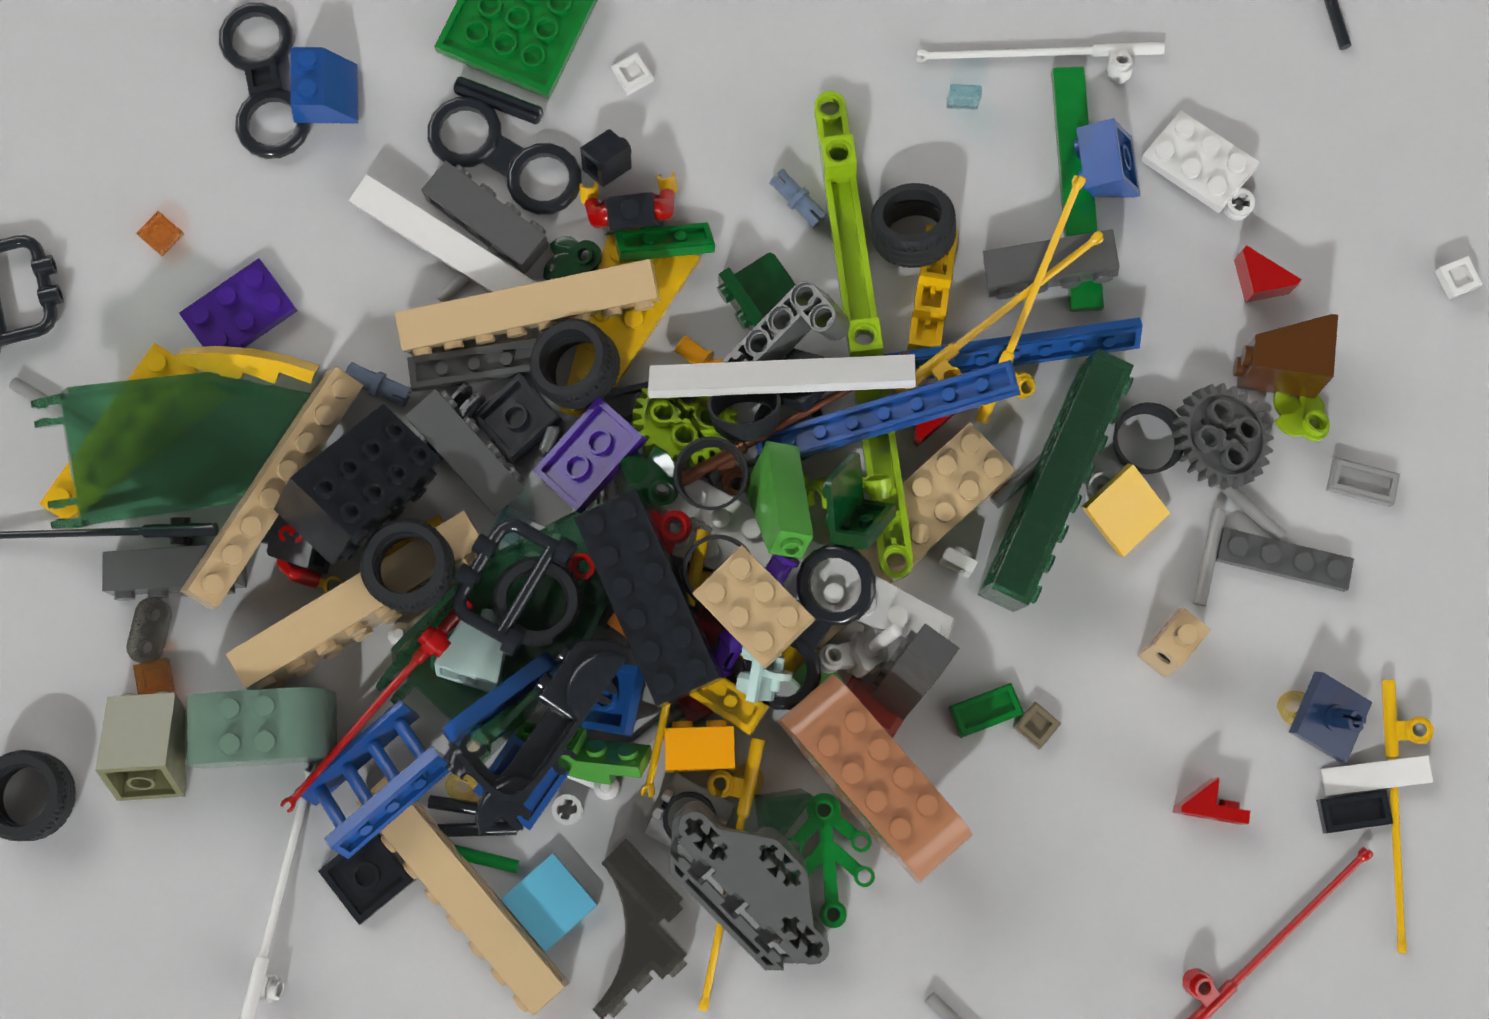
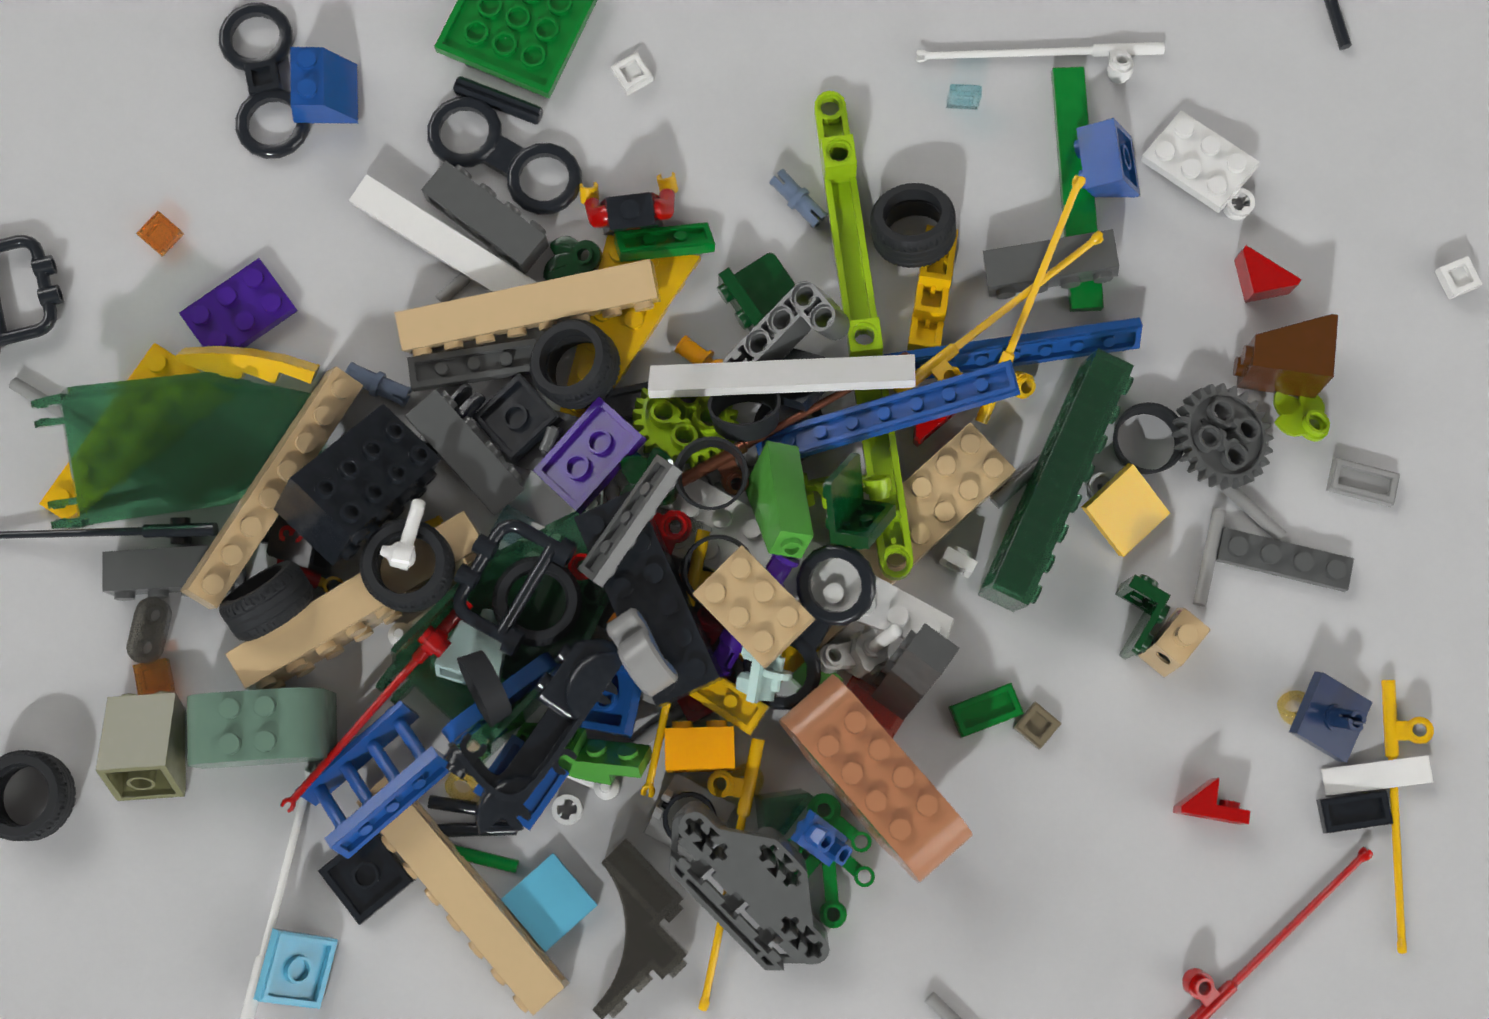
(266, 601): none -> black tyre
(295, 969): none -> medium azure tile
(402, 553): none -> white piece
(485, 687): none -> black tyre
(606, 157): black brick -> none
(630, 520): none -> dark grey plate
(640, 653): none -> light grey animal
(821, 840): none -> blue hips
(1145, 595): none -> dark green bracket

